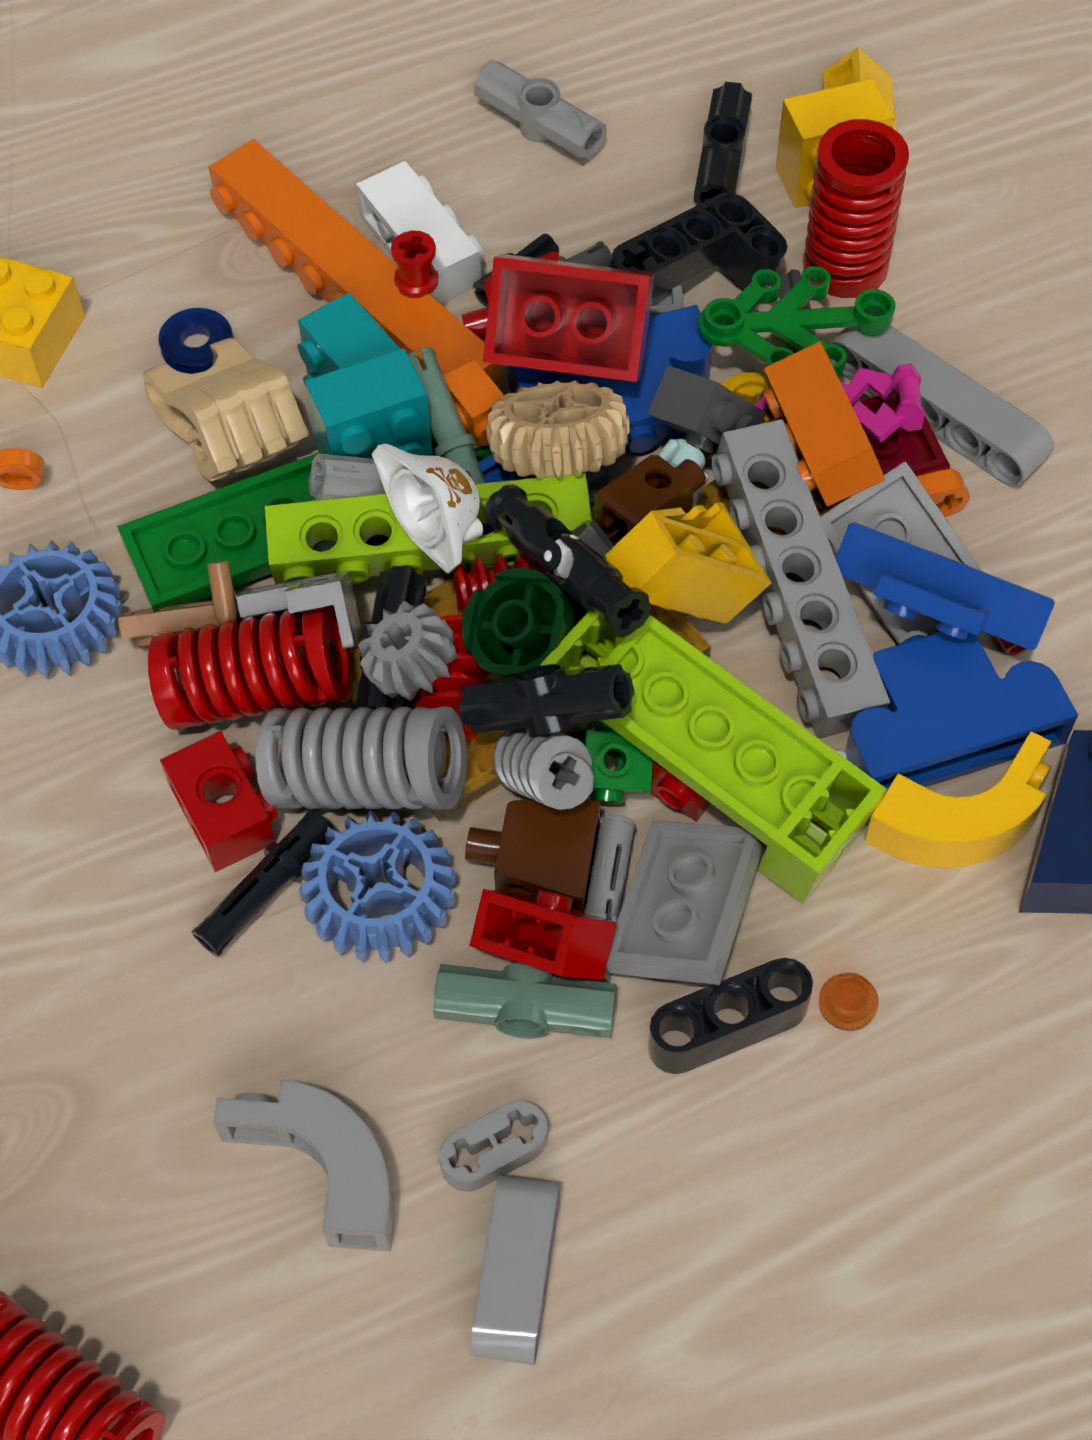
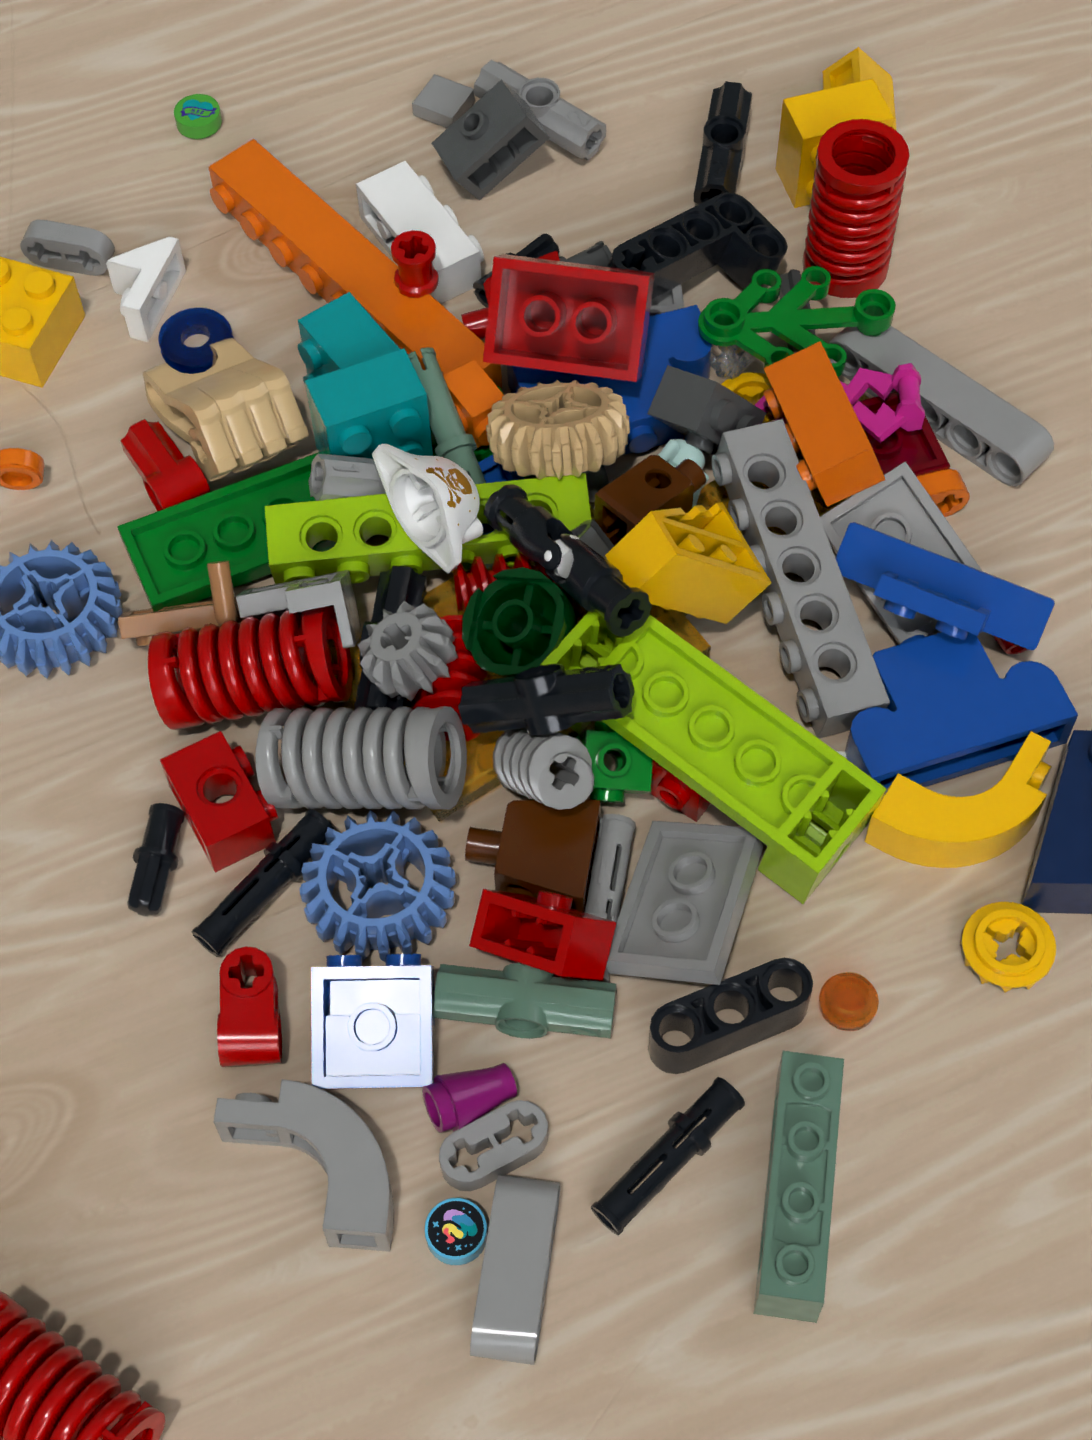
(67, 247): none -> light grey beam
(147, 283): none -> white slope
(155, 859): none -> black axle
(164, 470): none -> red piece
(197, 116): none -> bright green tile
(248, 1017): none -> red piece
(372, 1023): none -> plate
(443, 101): none -> light grey tile
(456, 1231): none -> tile
(467, 1095): none -> magenta cone
(490, 140): none -> dark grey brick
(715, 1104): none -> black pin
(730, 362): none -> clear arm
(799, 1187): none -> sand green brick
(1000, 922): none -> yellow gear

